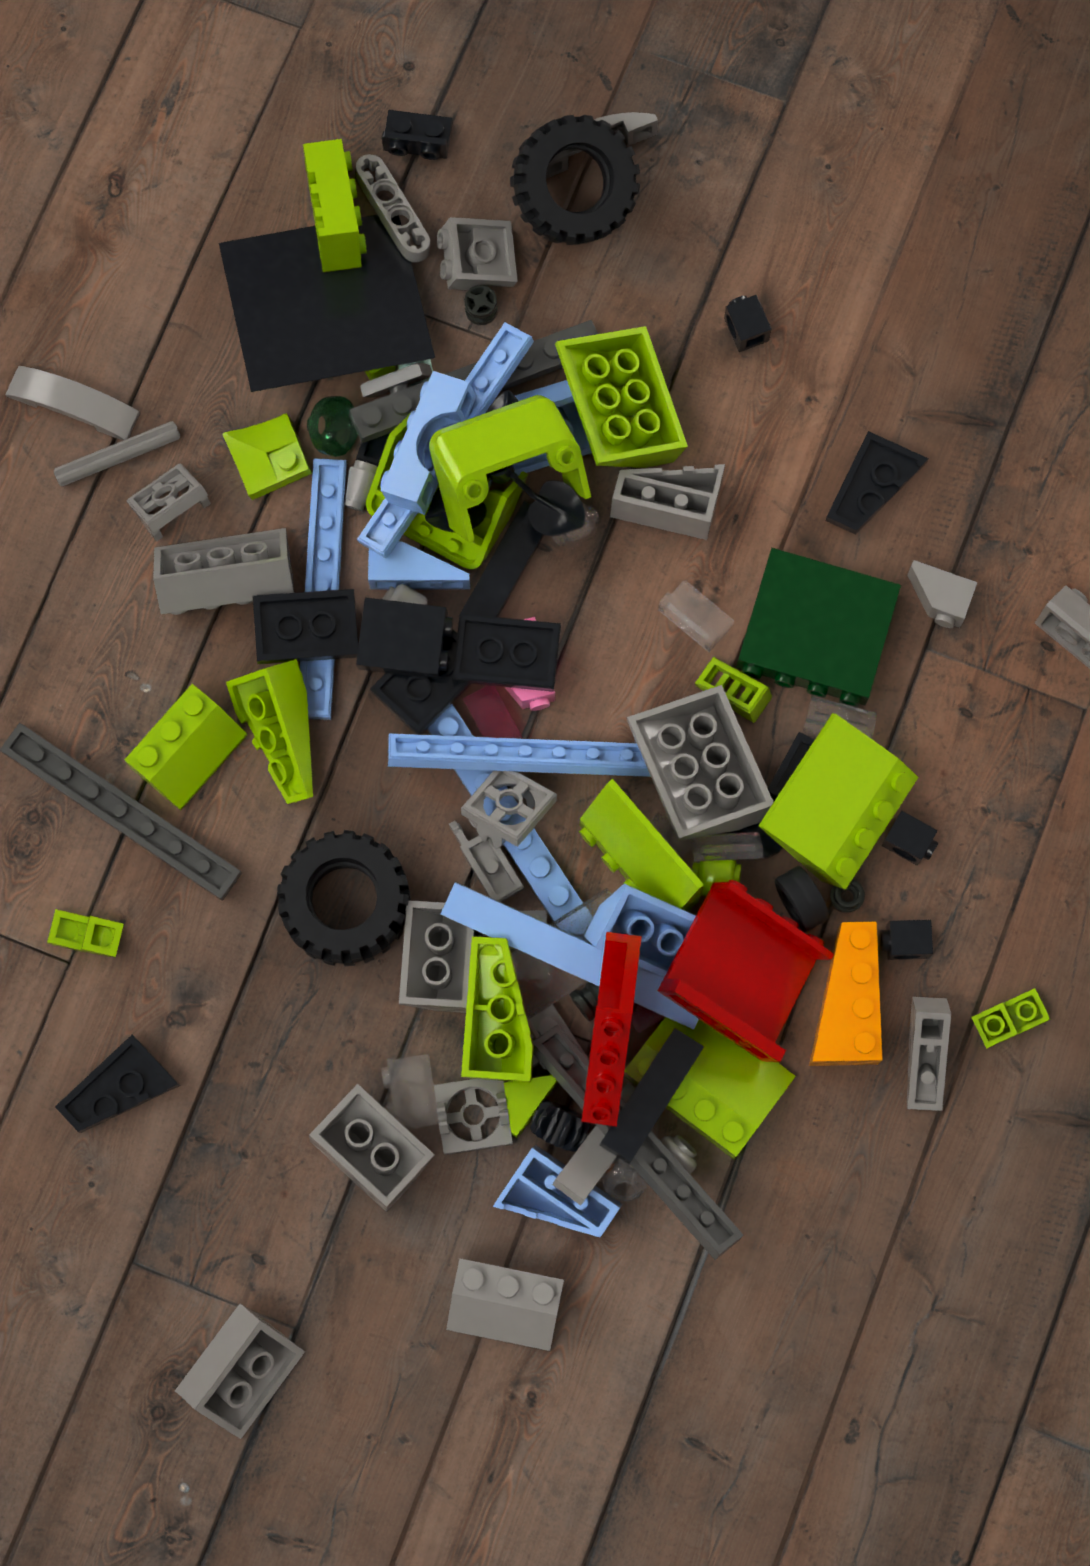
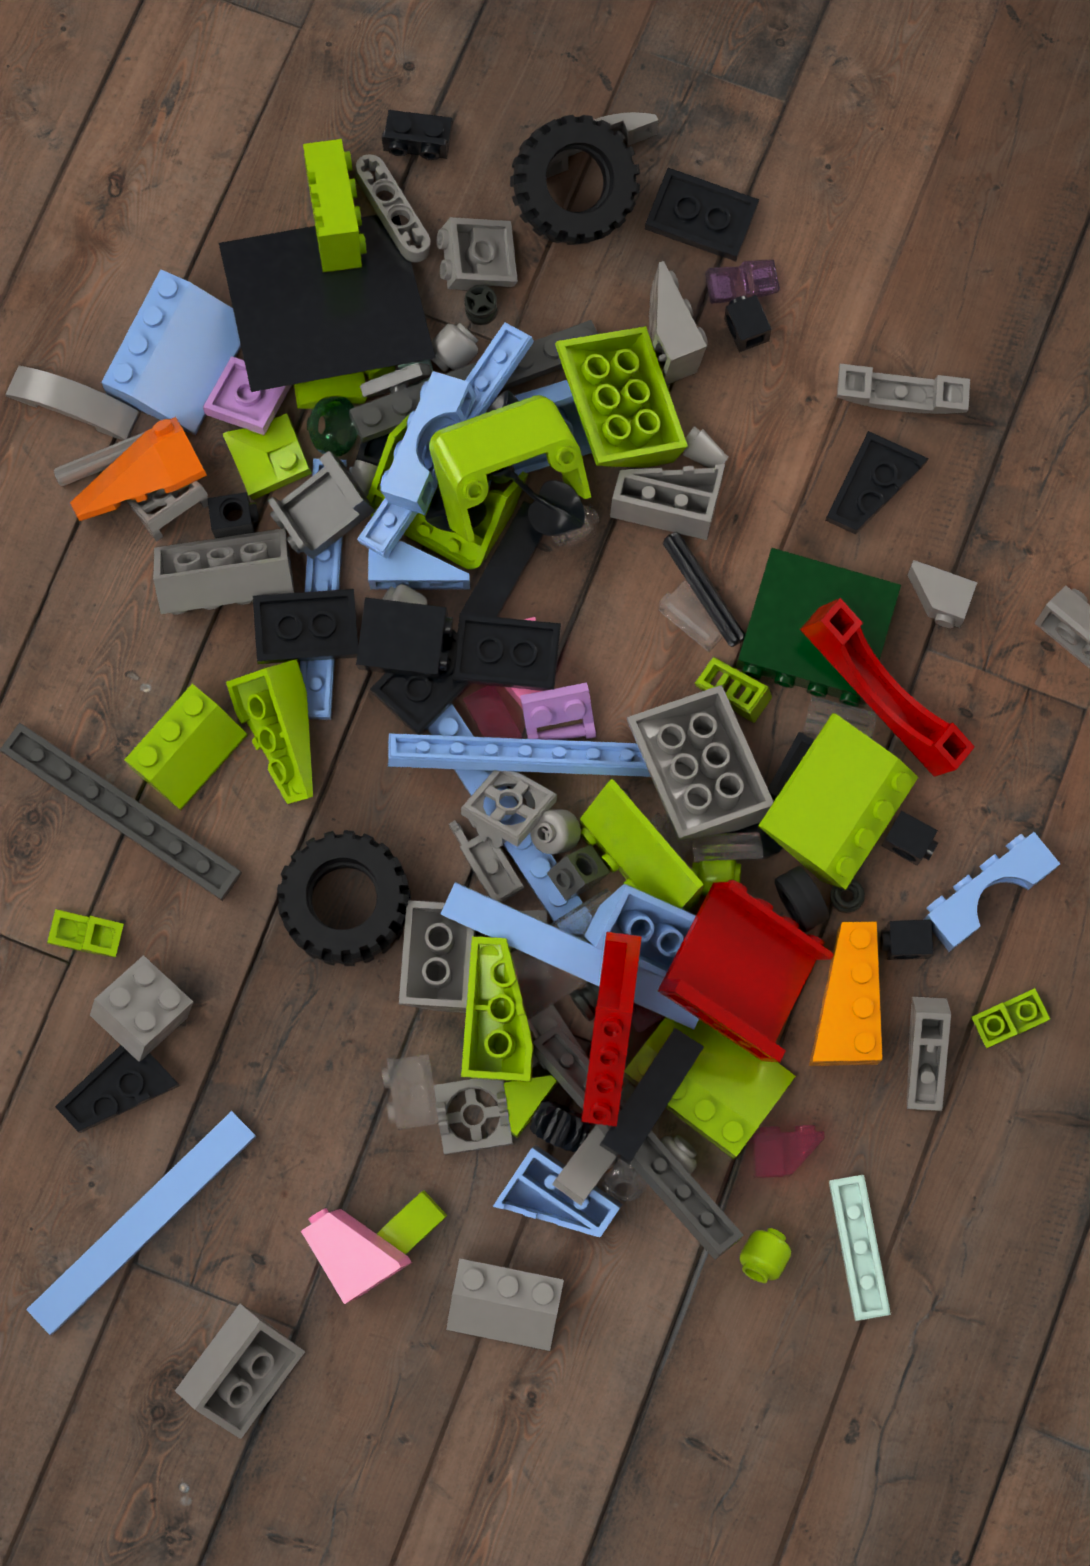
(141, 1008): none -> light grey brick
(141, 1223): none -> light blue tile
(153, 462): none -> orange wedge
(174, 352): none -> light blue slope
(222, 505): none -> black brick
(236, 404): none -> lavender plate
(321, 508): none -> panel
(347, 386): none -> lime slope
(351, 1253): none -> bright pink slope
(371, 1147): light grey slope -> none
(413, 1223): none -> lime slope
(454, 347): none -> light grey head
(556, 832): none -> light grey head
(558, 707): none -> lavender plate
(578, 872): none -> dark grey brick
(672, 329): none -> light grey slope
(701, 214): none -> black plate
(703, 449): none -> light grey cone
(704, 589): none -> black axle
(746, 280): none -> clear purple slope
(765, 1255): none -> lime head
(782, 1153): none -> clear pink slope
(838, 636): none -> red arch
(859, 1247): none -> light aqua tile
(902, 393): none -> light grey slope
(1023, 865): none -> light blue arch

